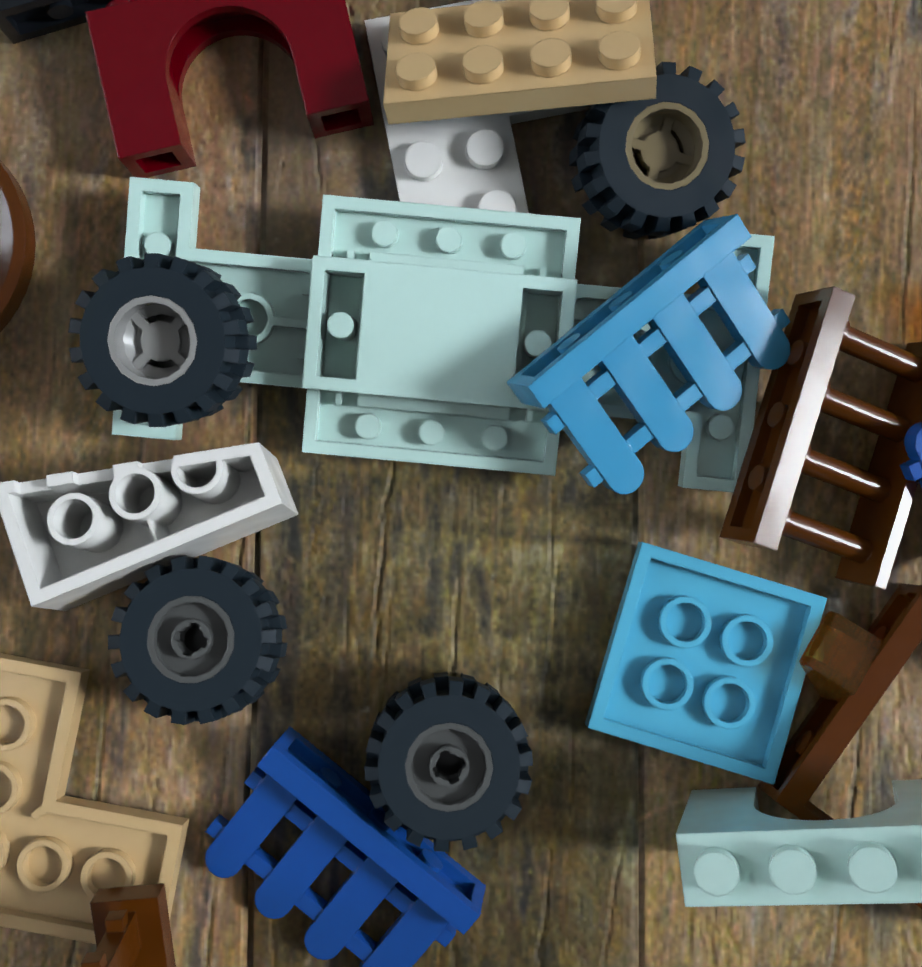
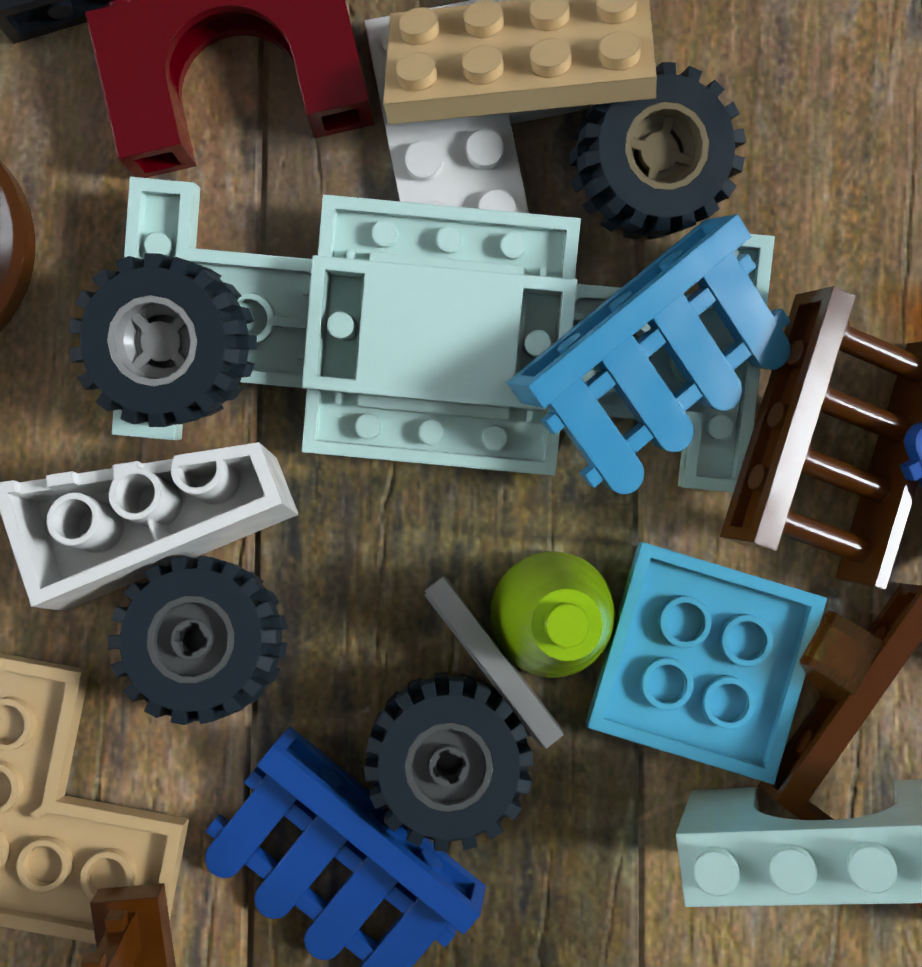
(493, 662): none -> light grey tile
(553, 614): none -> lime cone

